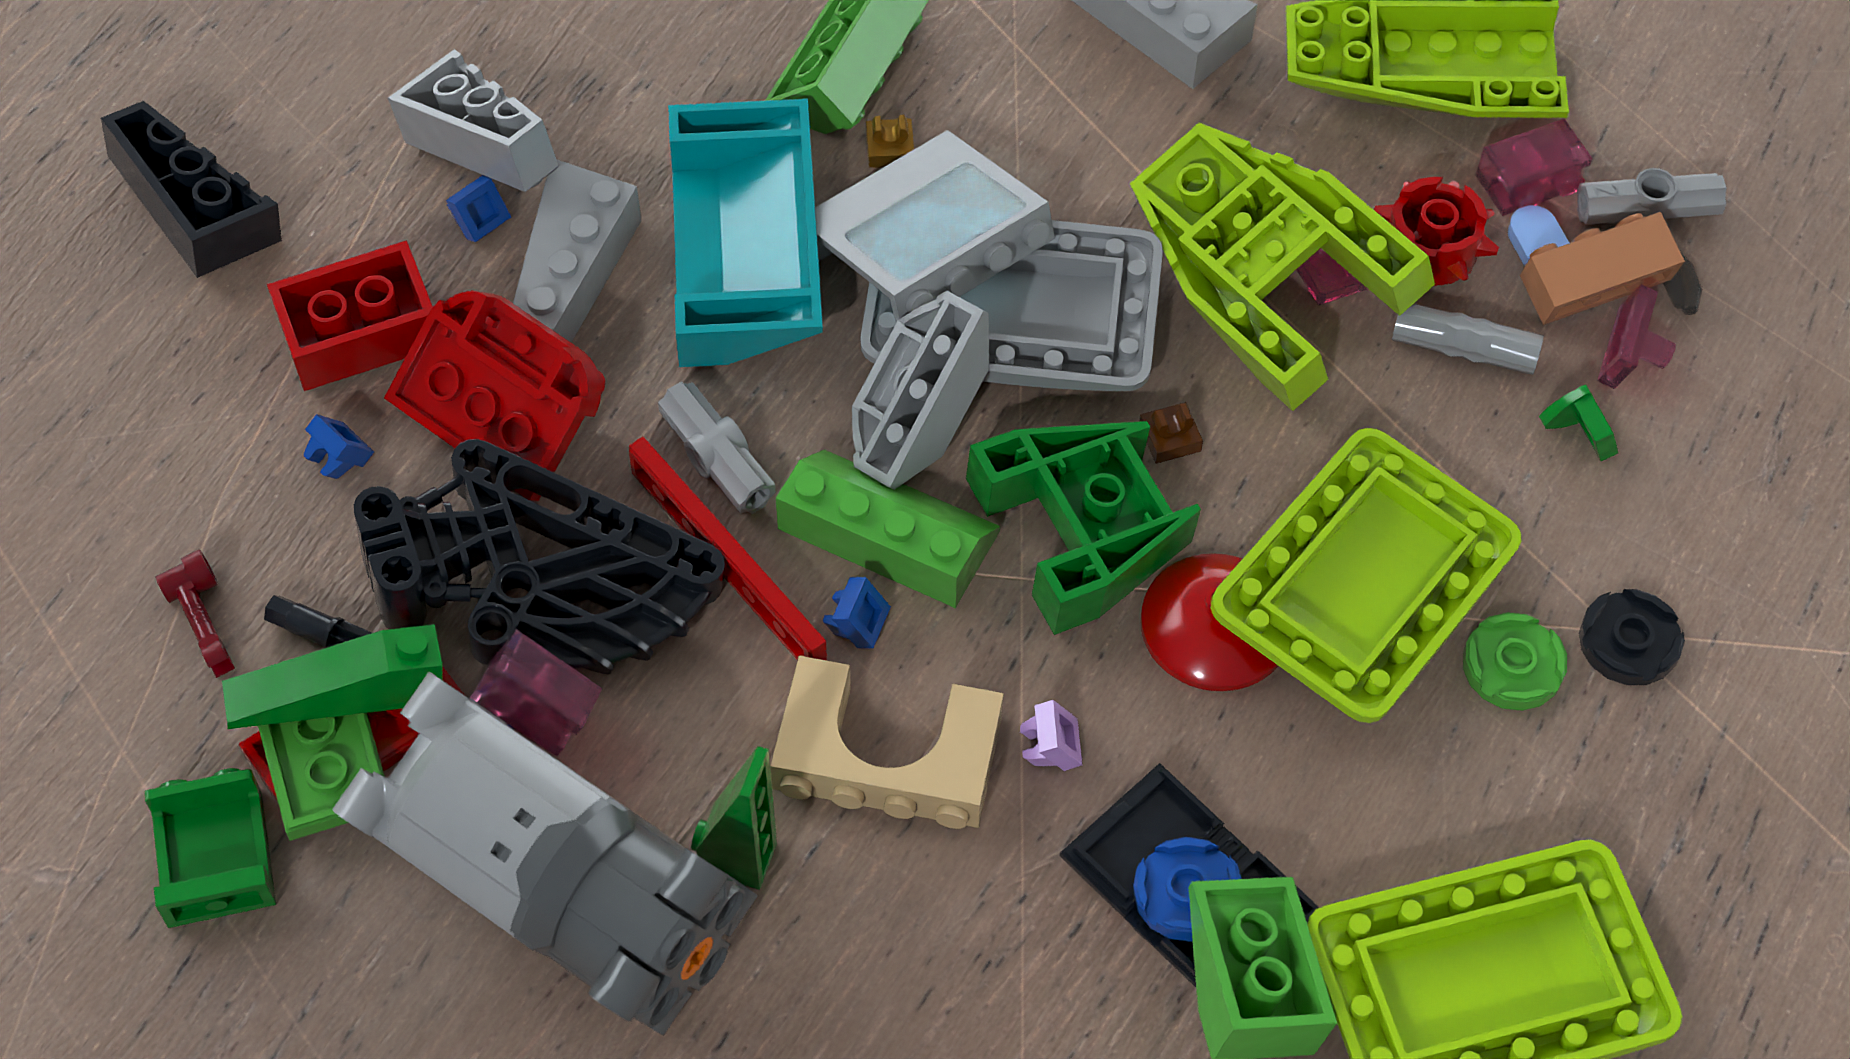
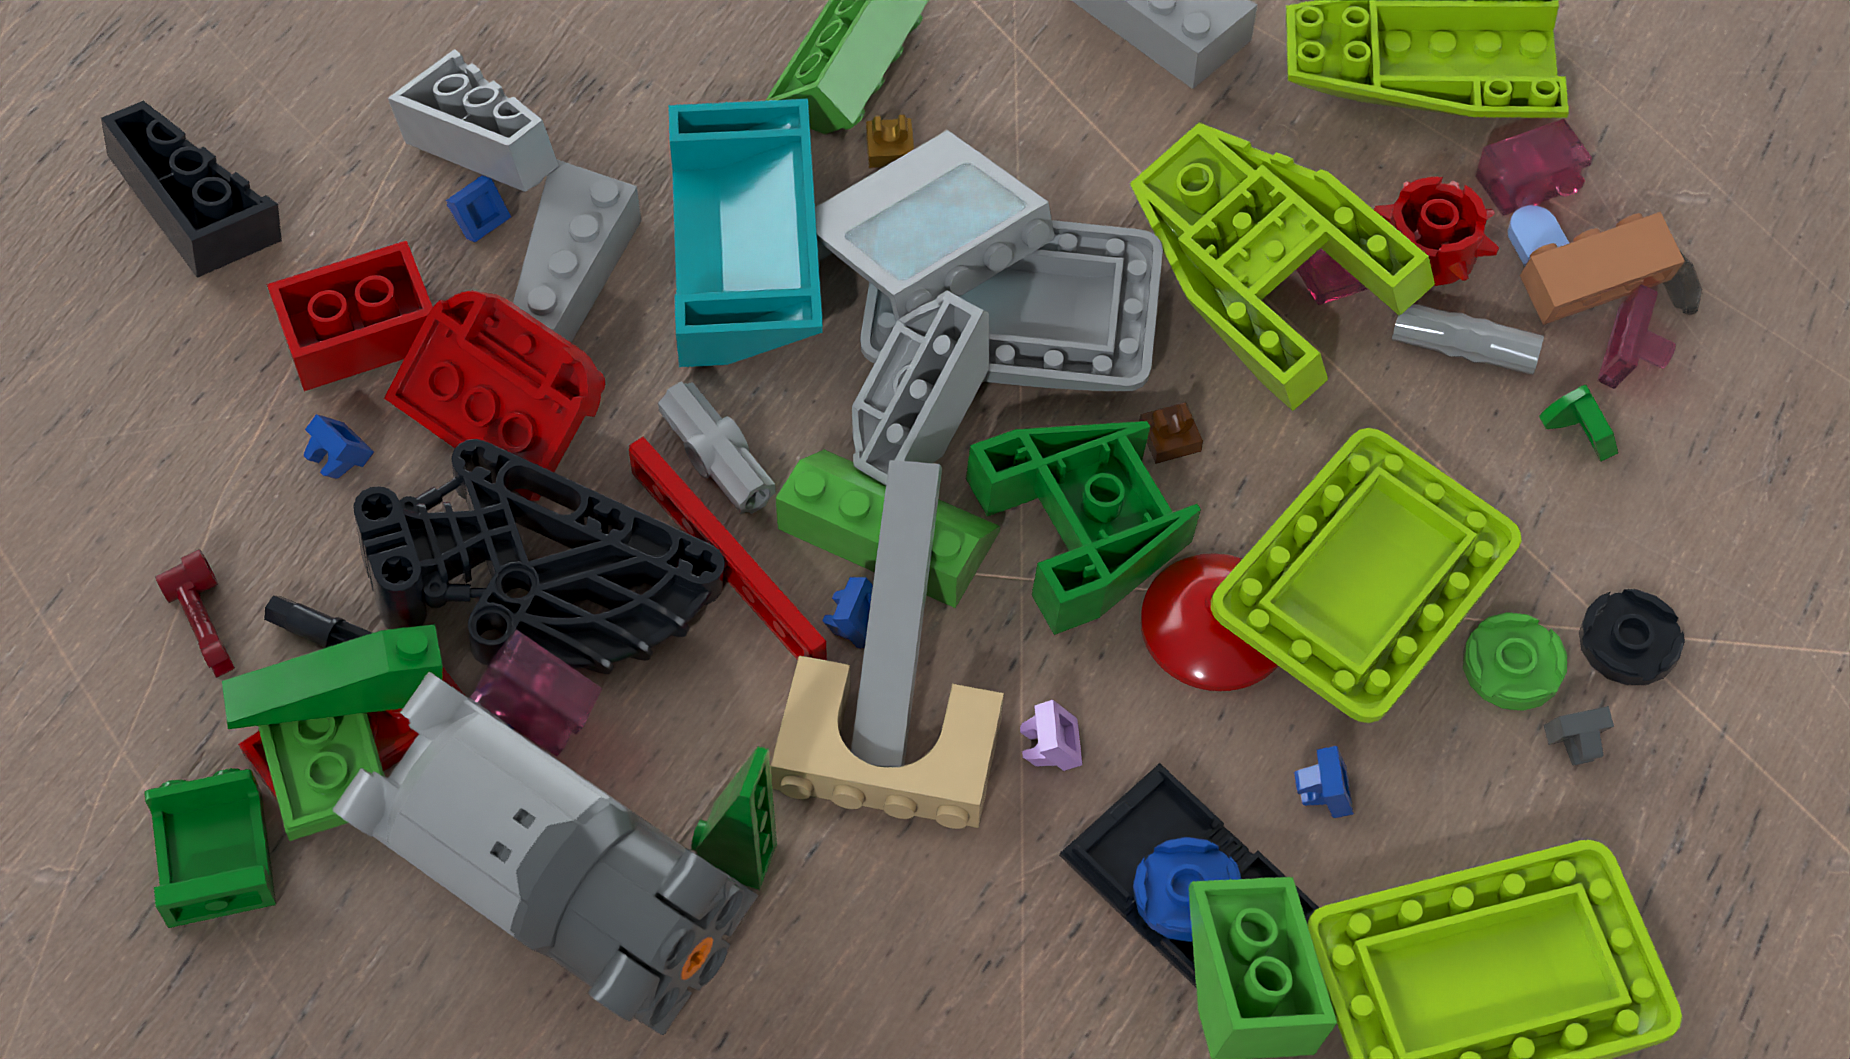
(896, 613): none -> light grey tile
(1326, 783): none -> blue tile
(1580, 733): none -> dark grey tile
(1651, 193): light grey piece -> none

